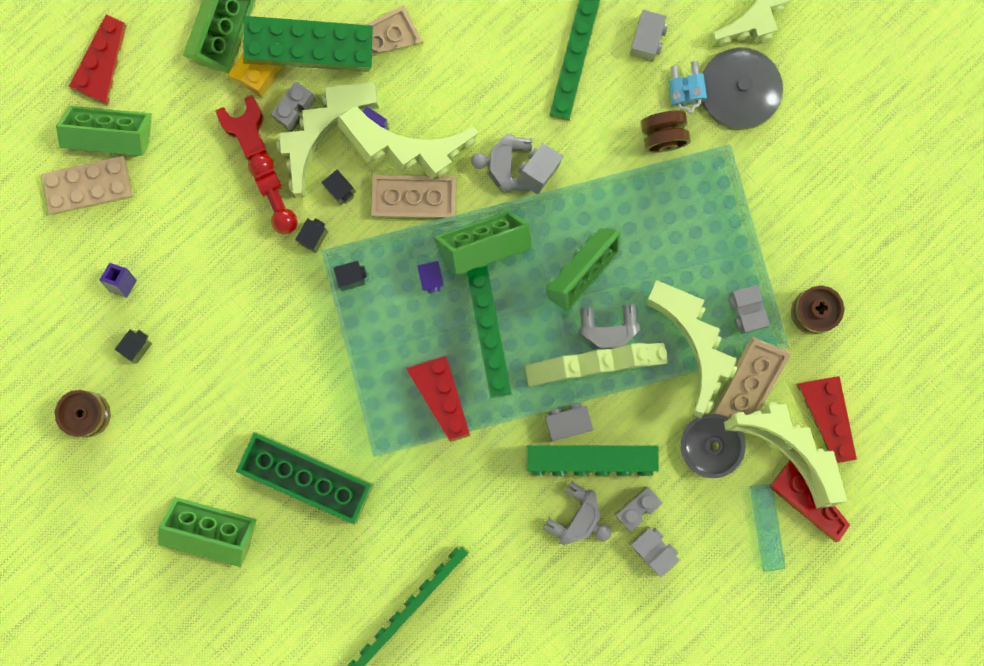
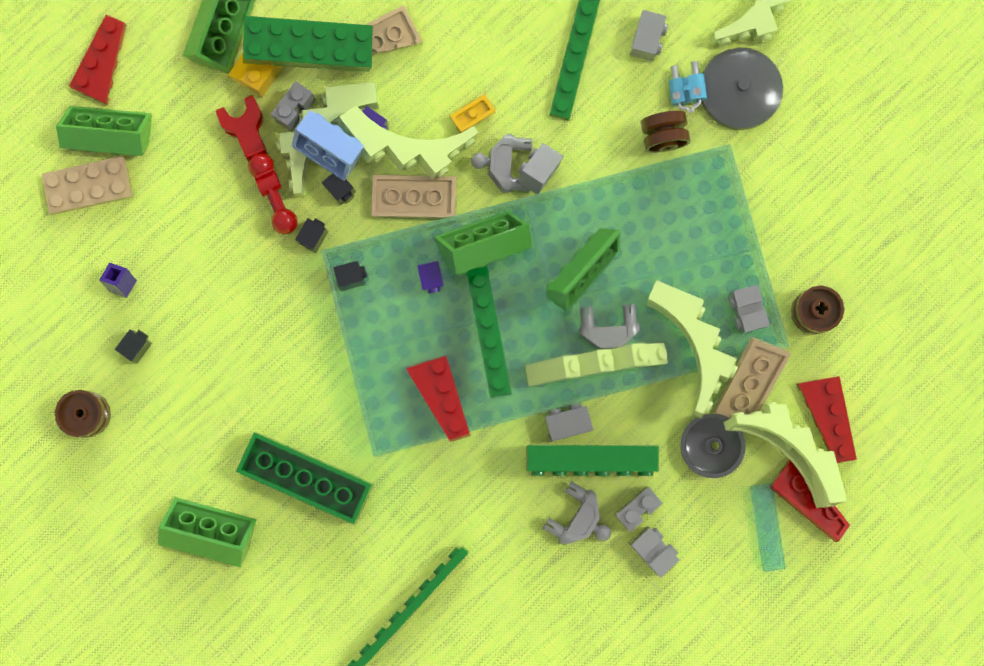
(327, 145): none -> light blue brick
(473, 113): none -> yellow plate

